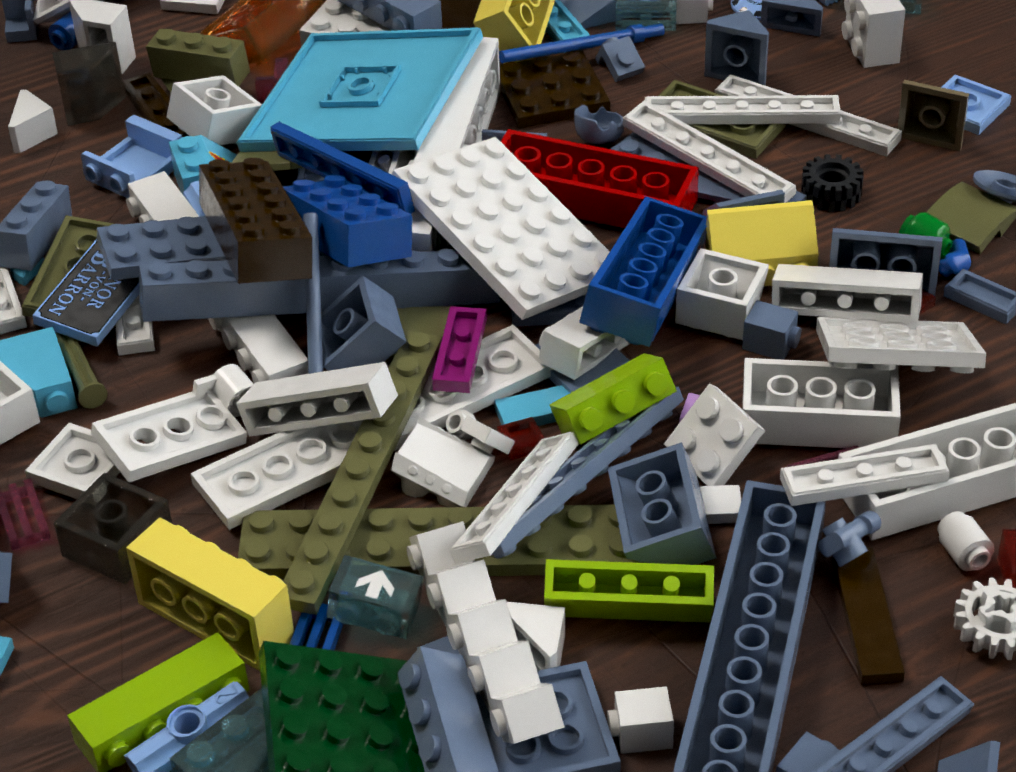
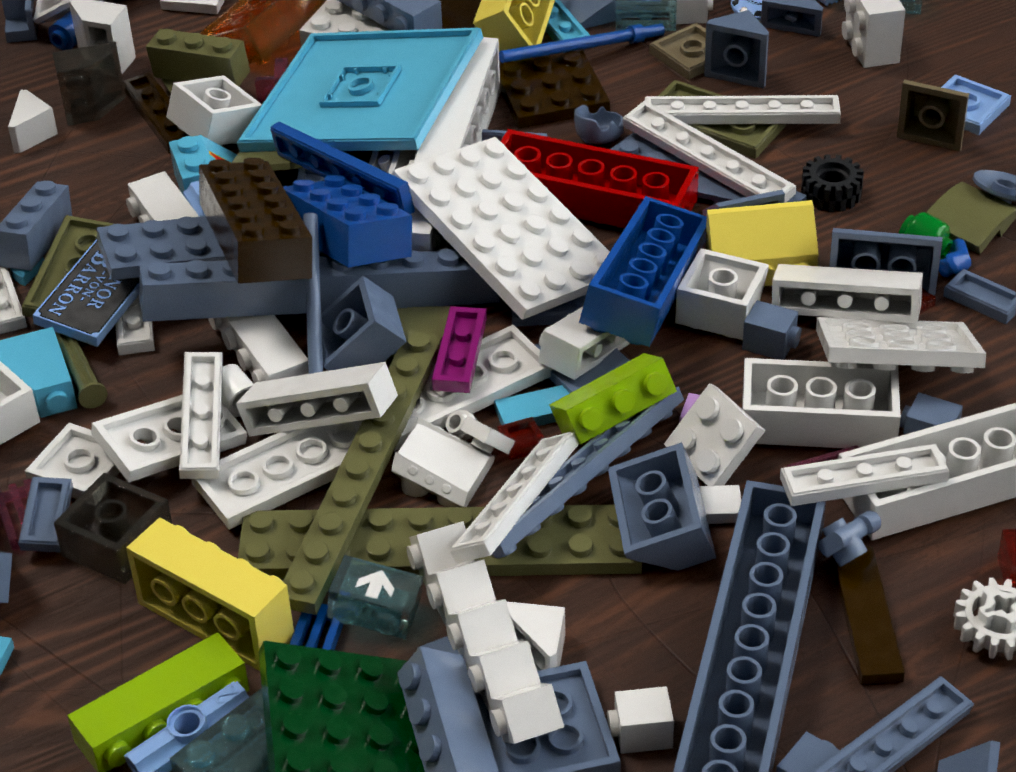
(45, 504): none -> sand blue tile
(134, 158): light blue panel -> none
(201, 415): none -> white tile
(620, 58): sand blue bracket -> none
(630, 590): lime brick -> none
(682, 50): none -> dark tan tile
(850, 130): white tile -> none
(928, 412): none -> sand blue brick
(965, 541): white brick -> none

